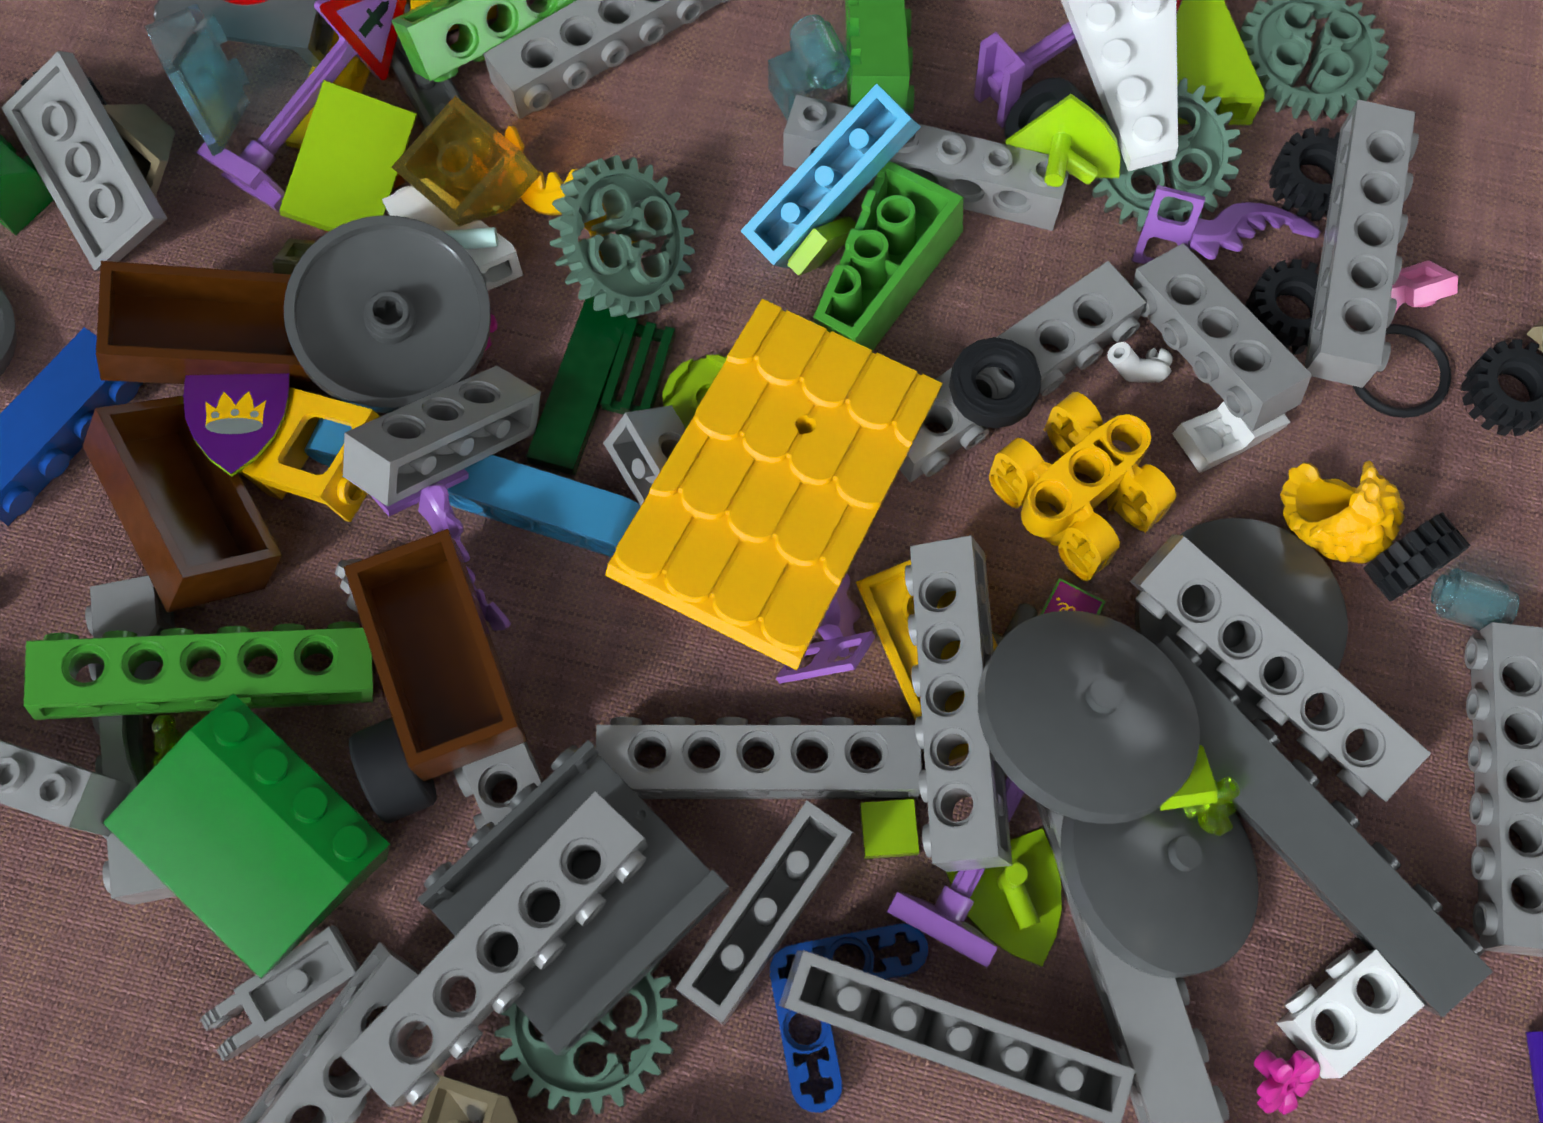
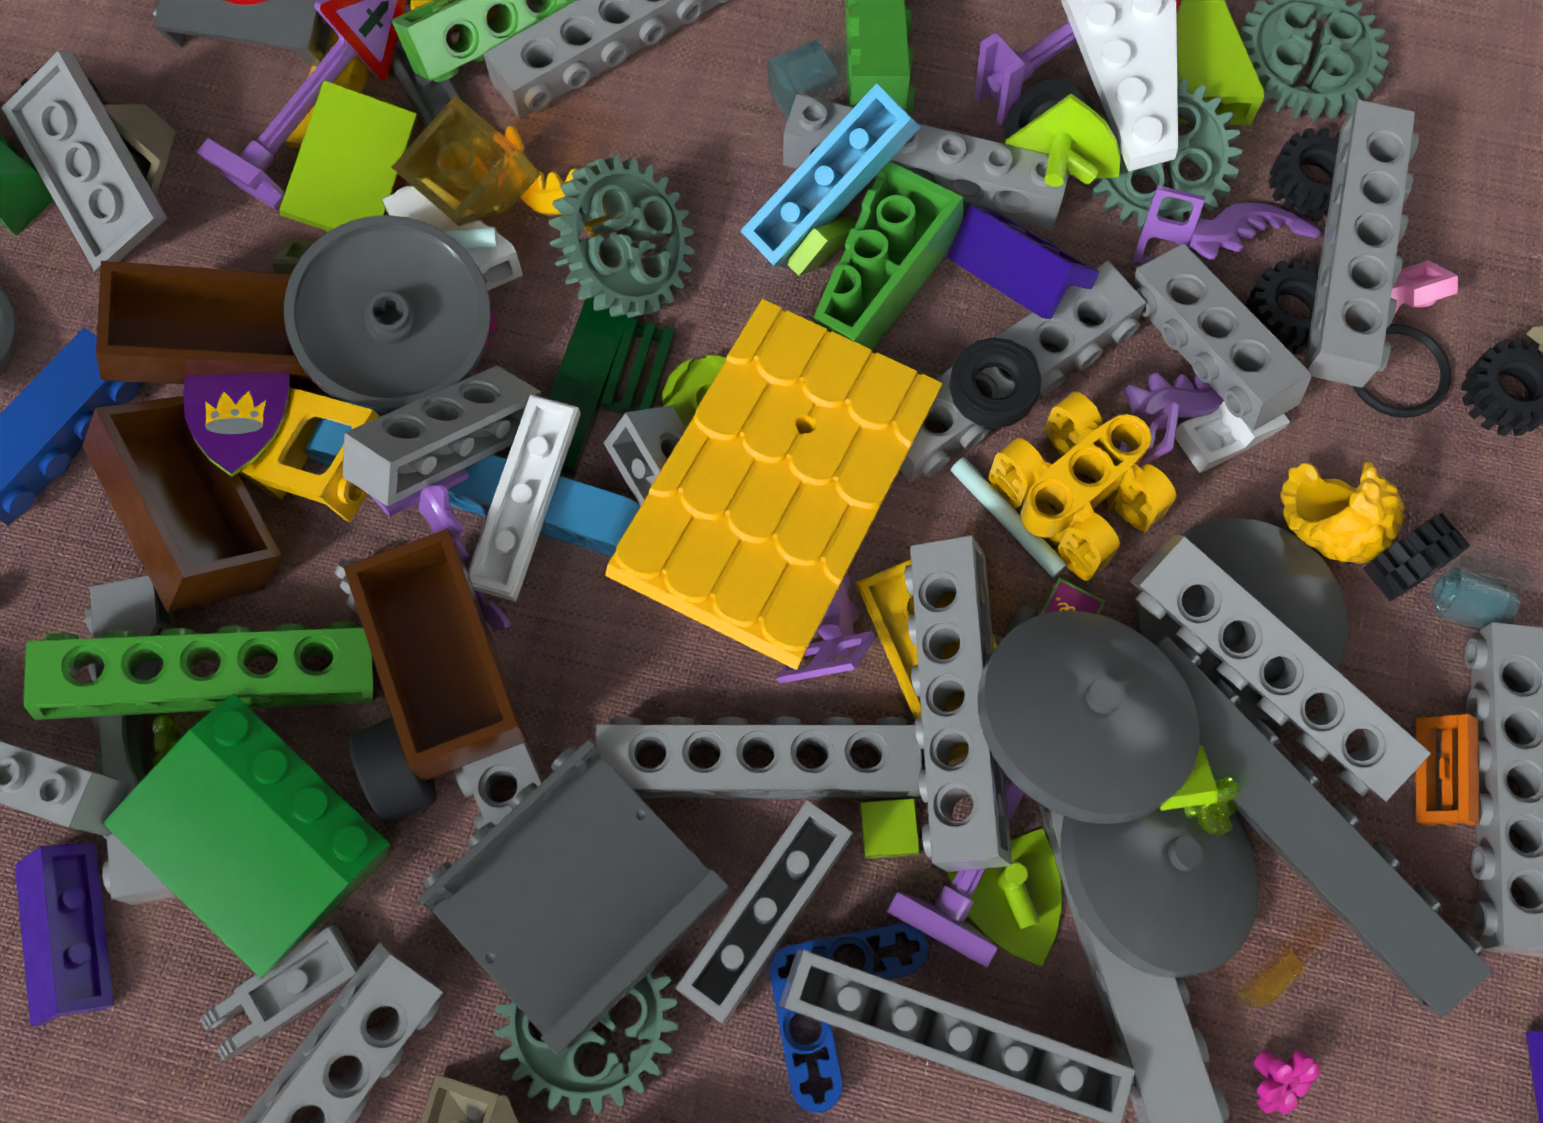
(63, 932): none -> dark purple panel
(201, 73): clear light blue slope -> none
(382, 1050): light grey brick -> none
(523, 497): none -> white tile
(818, 52): clear light blue brick -> none
(1008, 517): none -> light aqua bar
(1017, 261): none -> dark purple panel
(1135, 369): white arm -> none
(1164, 404): none -> medium lavender piece
(1271, 980): none -> clear yellow tile
(1356, 1025): white brick -> none
(1458, 803): none -> orange tile

